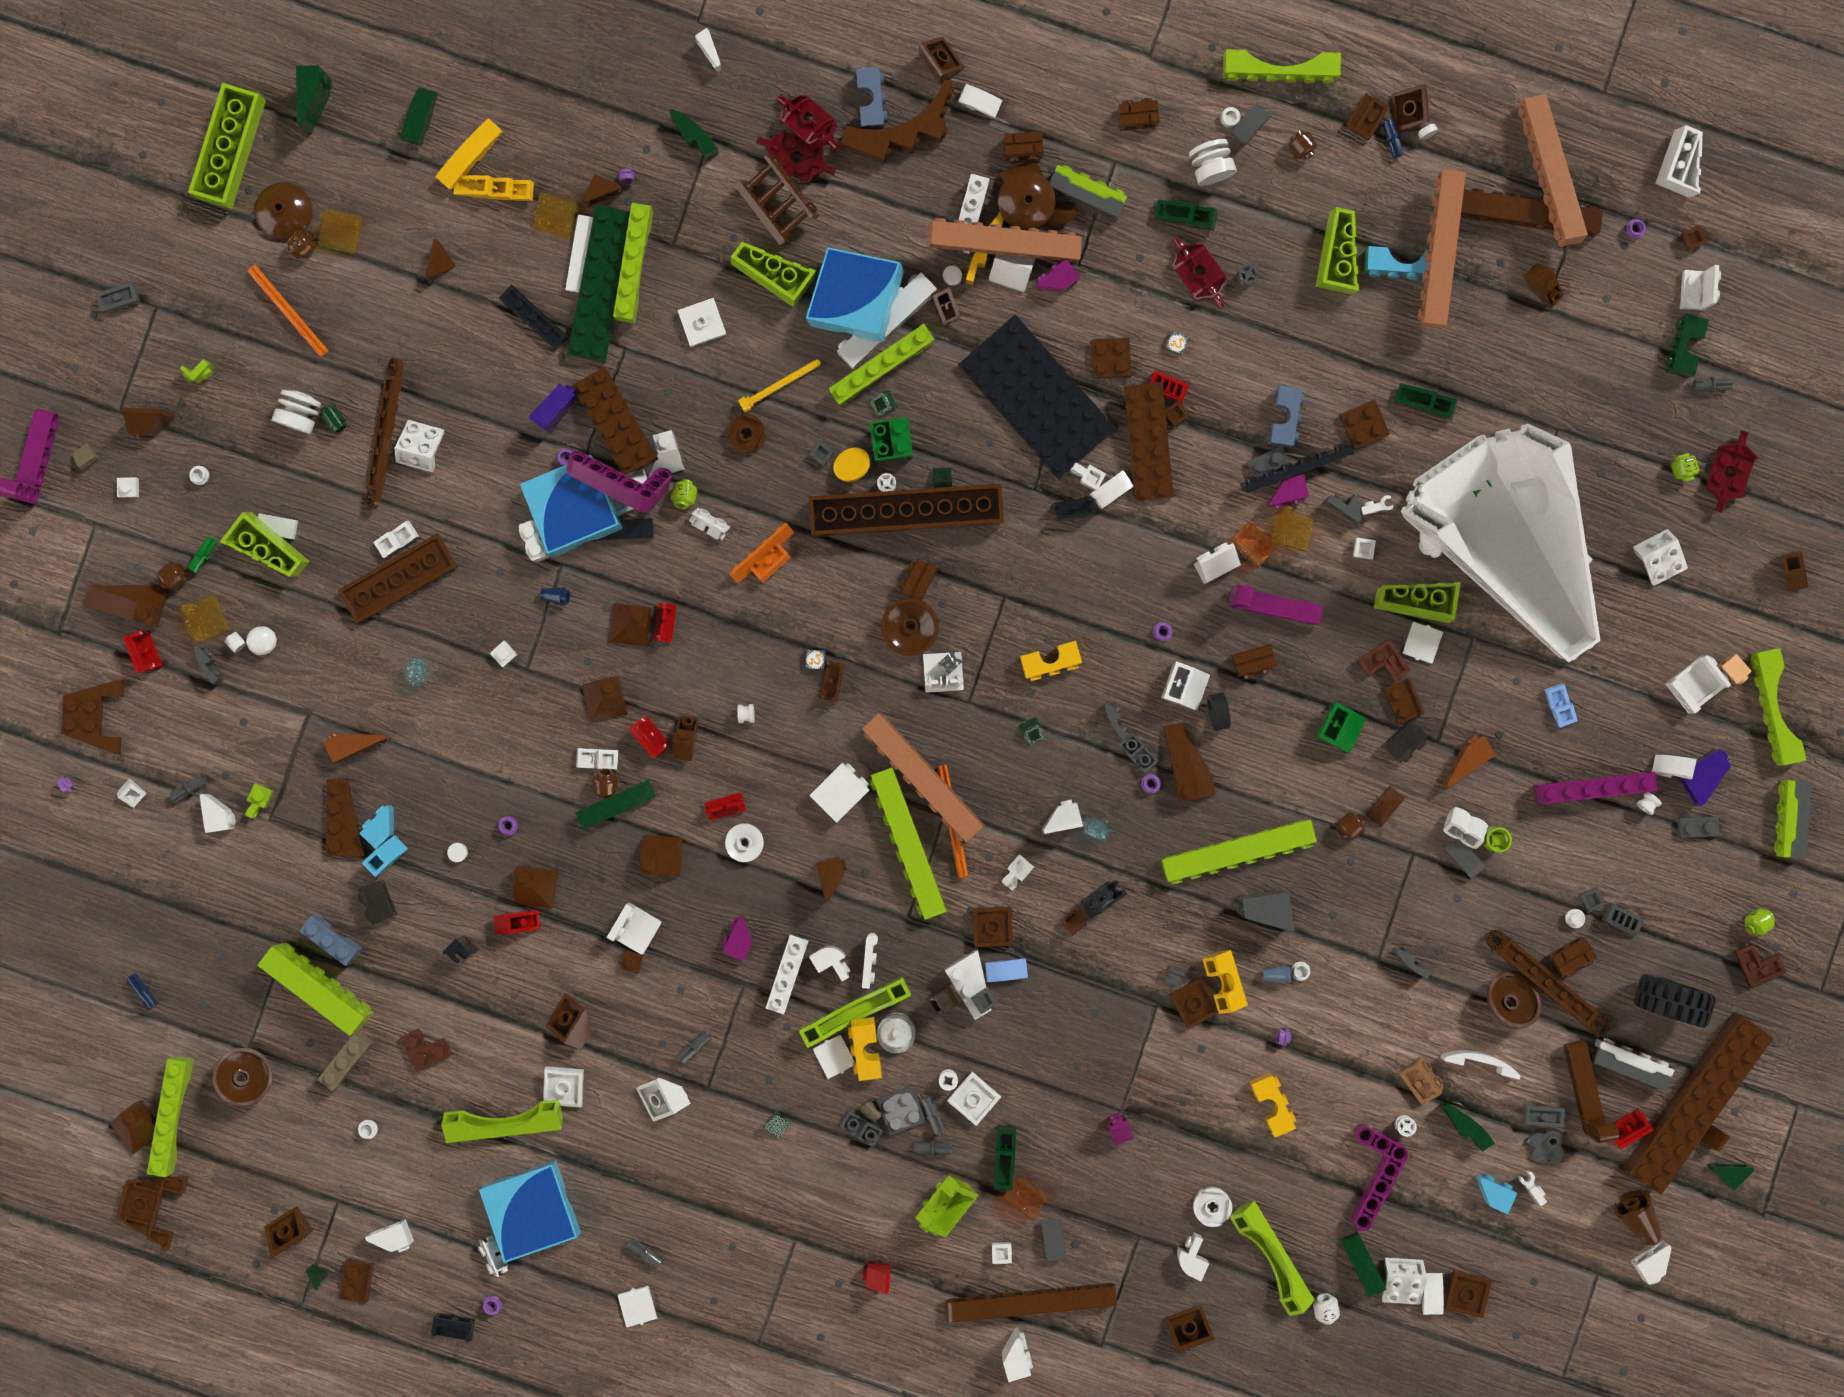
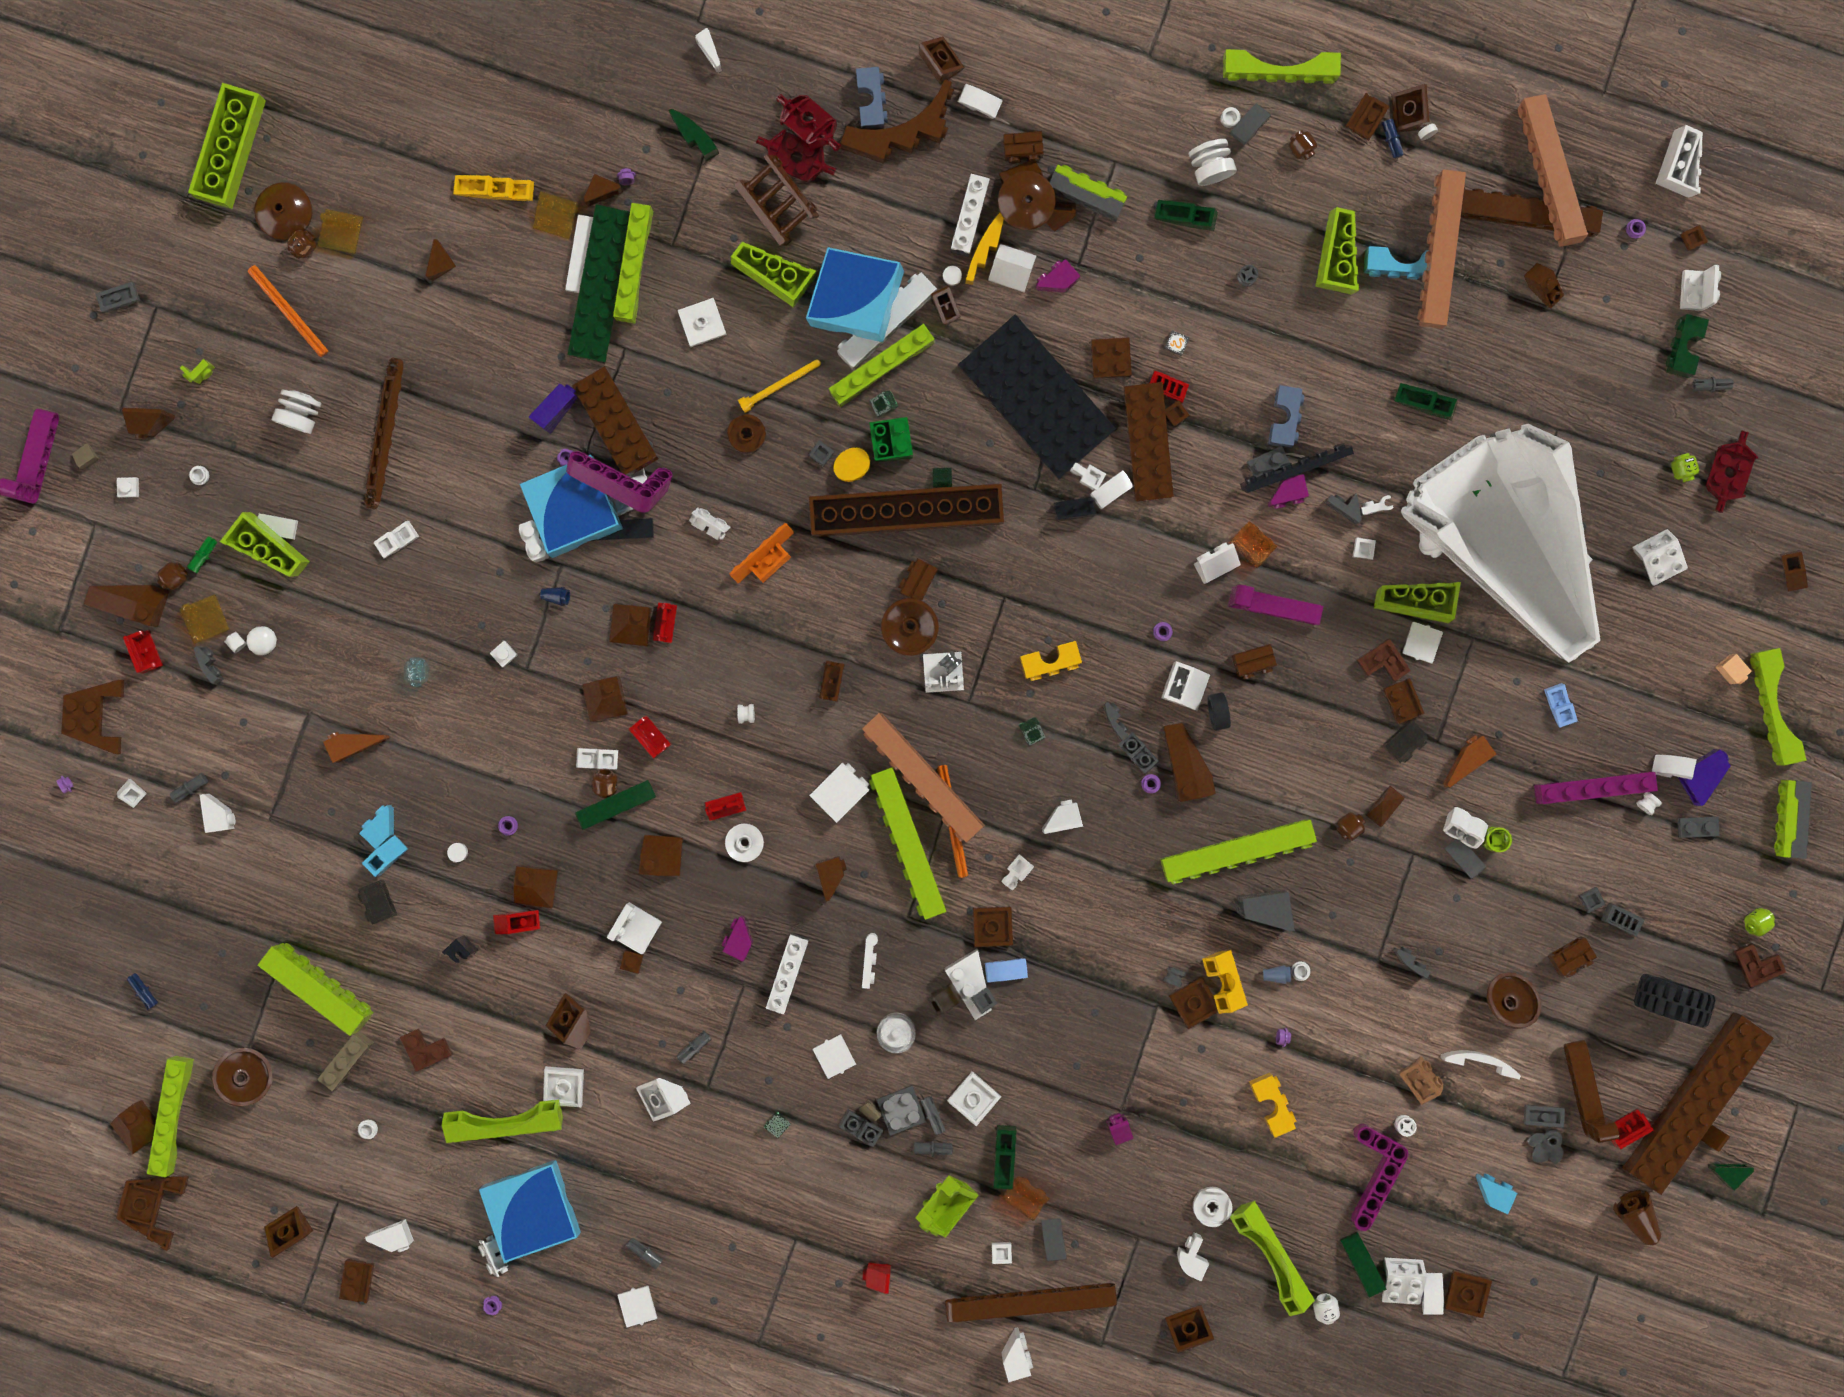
(258, 798): lime plate -> none
(312, 95): dark green slope -> none
(316, 1275): clear green slope -> none
(322, 934): sand blue arch -> none
(333, 418): dark green brick -> none
(341, 821): reddish brown wing -> none
(397, 578): reddish brown plate -> none
(418, 117): dark green slope -> none
(418, 445): white bracket -> none
(453, 1326): black hinge -> none
(469, 153): yellow slope -> none
(533, 317): black tile -> none
(667, 451): white slope -> none
(684, 494): lime head -> none
(685, 738): reddish brown slope -> none
(815, 659): tile -> none
(830, 956): white brick -> none
(862, 1007): lime arch -> none
(867, 1064): yellow arch -> none
(886, 481): white wheel -> none
(948, 1076): white wheel -> none
(1004, 240): nougat brick -> none
(1075, 920): reddish brown plate -> none
(1096, 829): clear light blue head -> none
(1102, 898): black hinge -> none
(1138, 114): reddish brown brick -> none
(1201, 287): dark red plate -> none
(1292, 529): clear yellow hinge -> none
(1340, 727): green slope -> none
(1364, 424): reddish brown plate -> none
(1468, 1127): dark green slope -> none
(1535, 1191): white plate -> none
(1547, 982): reddish brown plate -> none
(1575, 918): white plate -> none
(1630, 1064): piece -> none
(1653, 1262): white slope -> none
(1698, 683): white panel -> none

